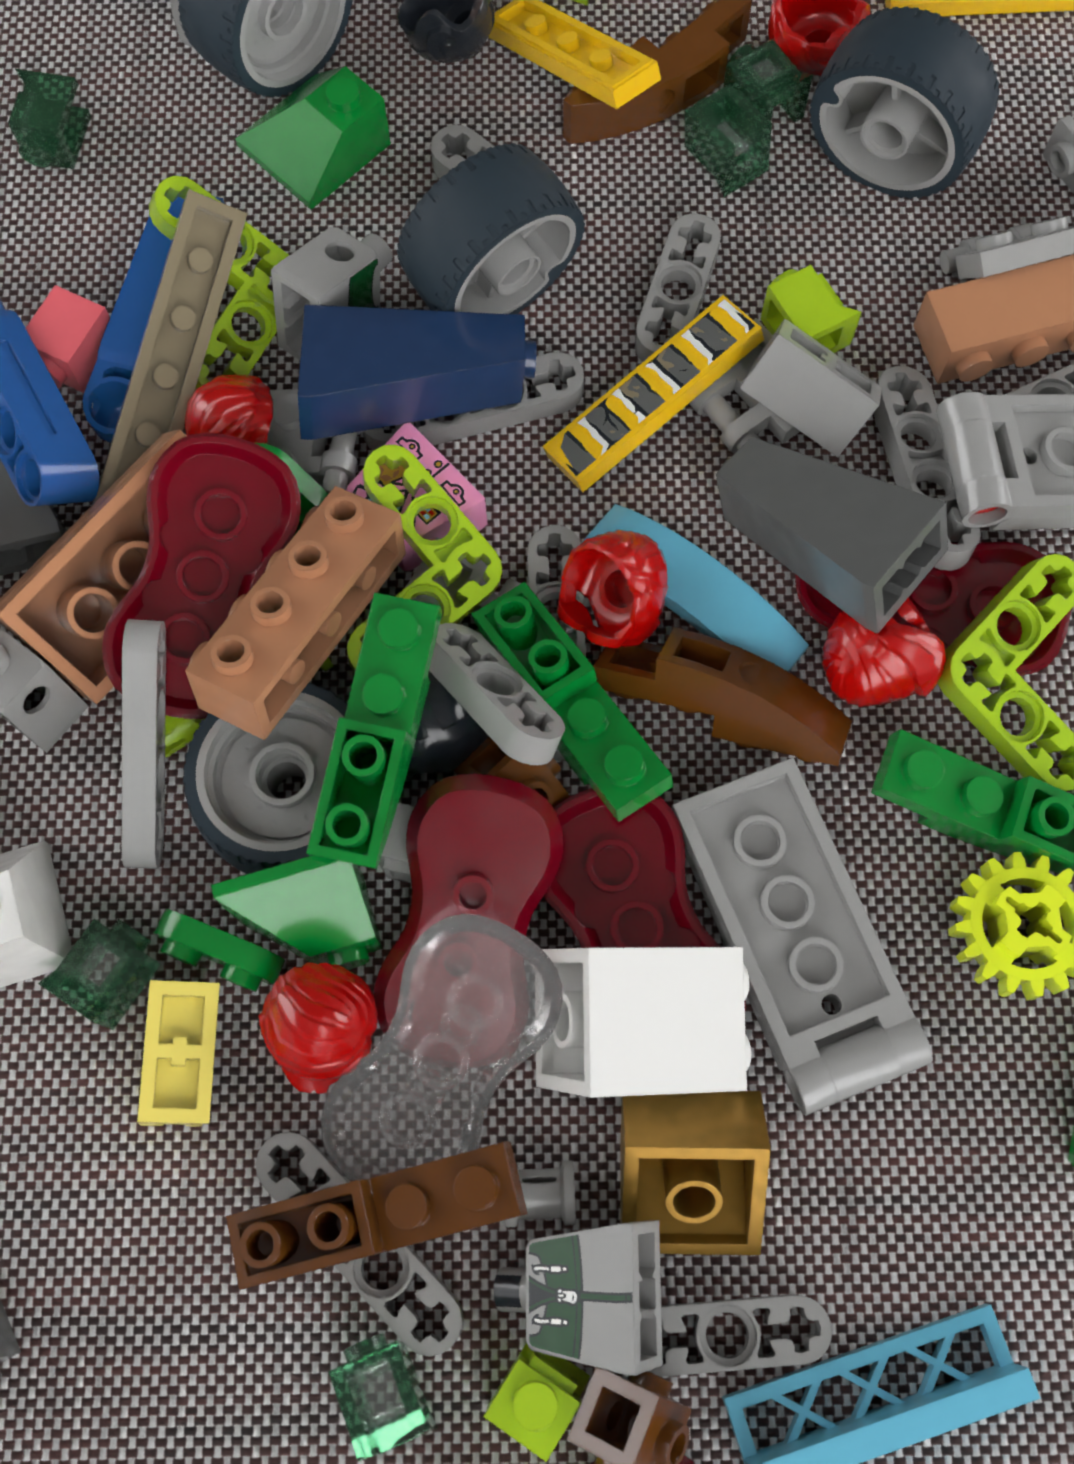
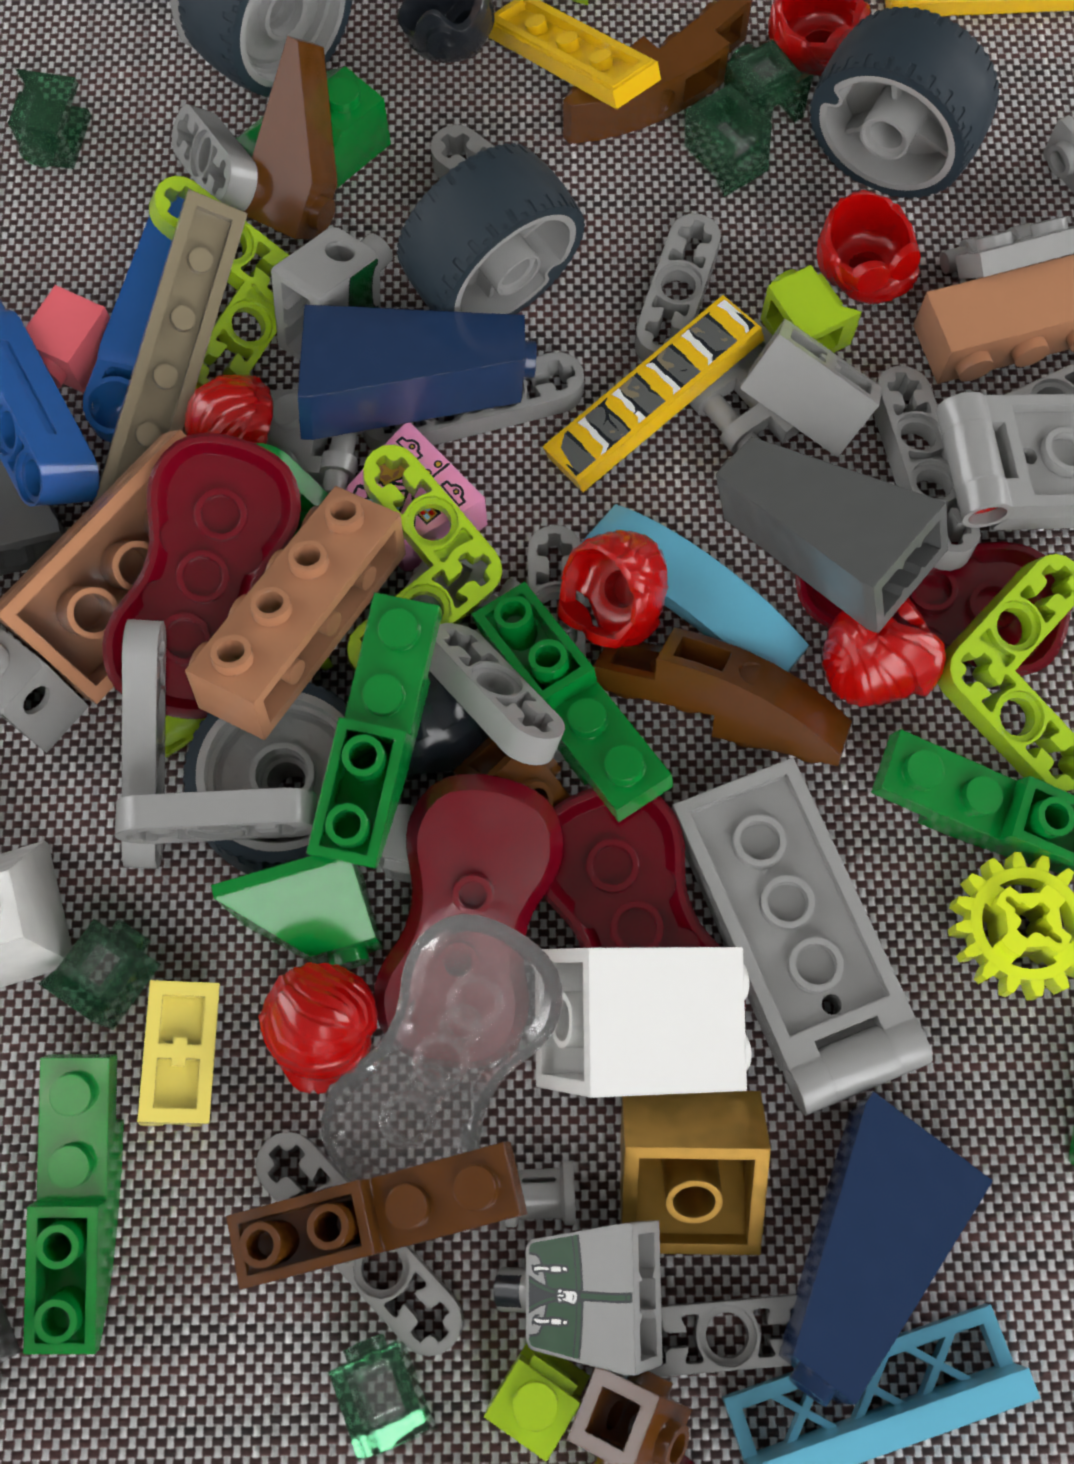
(76, 1207): none -> green slope
(214, 157): none -> light grey beam
(215, 815): none -> light grey beam
(242, 960): green plate -> none
(296, 147): none -> reddish brown slope
(868, 248): none -> red hair
(876, 1247): none -> dark blue slope

